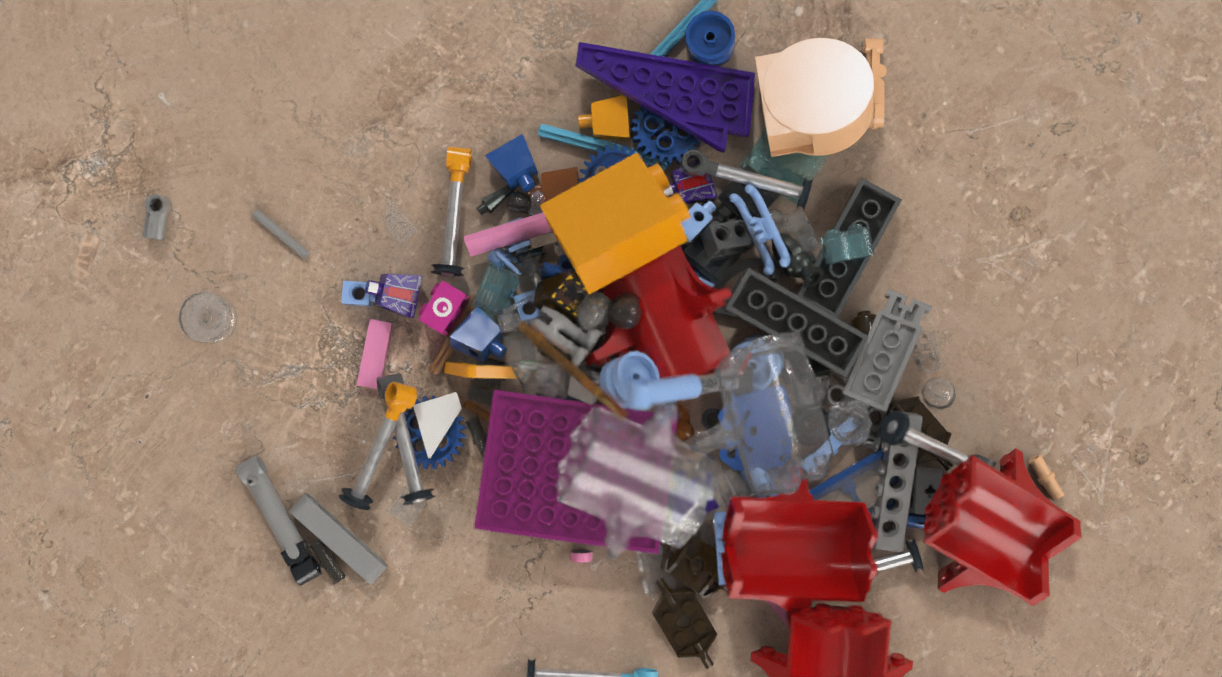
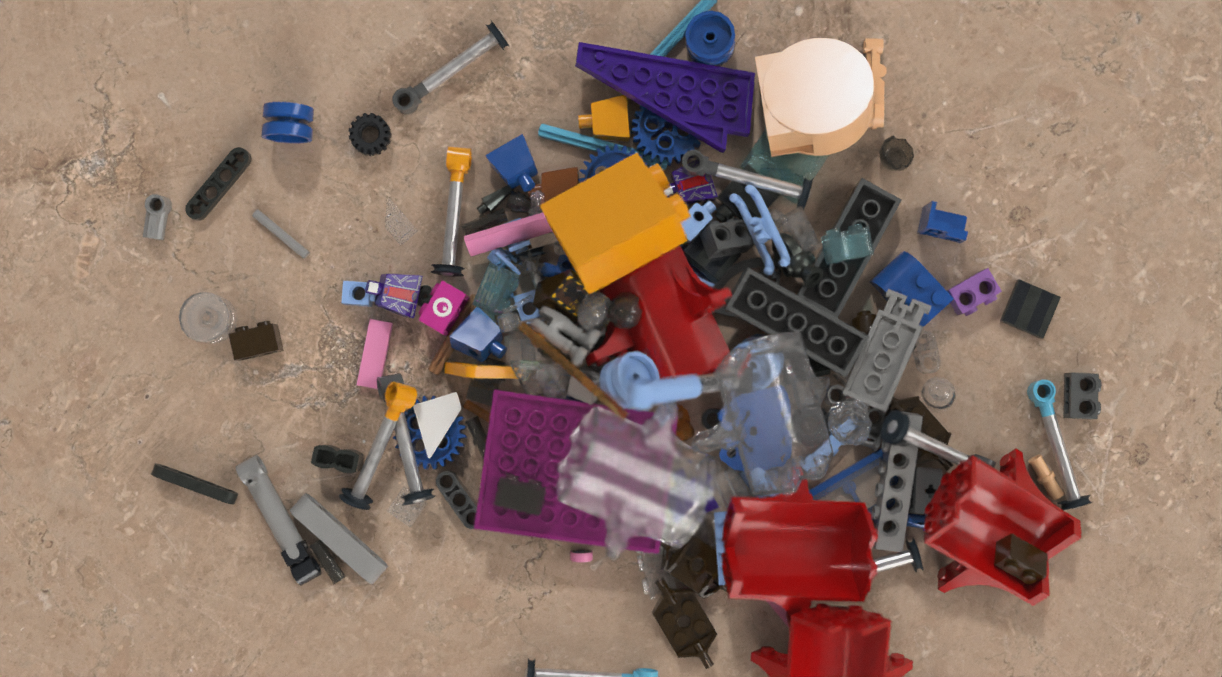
(194, 484): none -> pearl dark grey beam
(221, 186): none -> pearl dark grey beam
(255, 342): none -> dark brown brick
(287, 122): none -> blue wheel
(332, 457): none -> pearl dark grey brick
(366, 121): none -> black tyre
(425, 289): none -> pearl dark grey plate
(448, 70): none -> piece
(449, 494): none -> dark grey beam
(485, 222): none -> clear smoke pin
(520, 495): none -> clear smoke brick
(896, 154): none -> clear smoke hair
(913, 280): none -> blue brick
(942, 224): none -> blue panel
(971, 288): none -> medium lavender brick
(1021, 559): none -> dark brown brick
(1030, 309): none -> tile
(1057, 444): none -> piece
(1075, 395): none -> dark grey brick

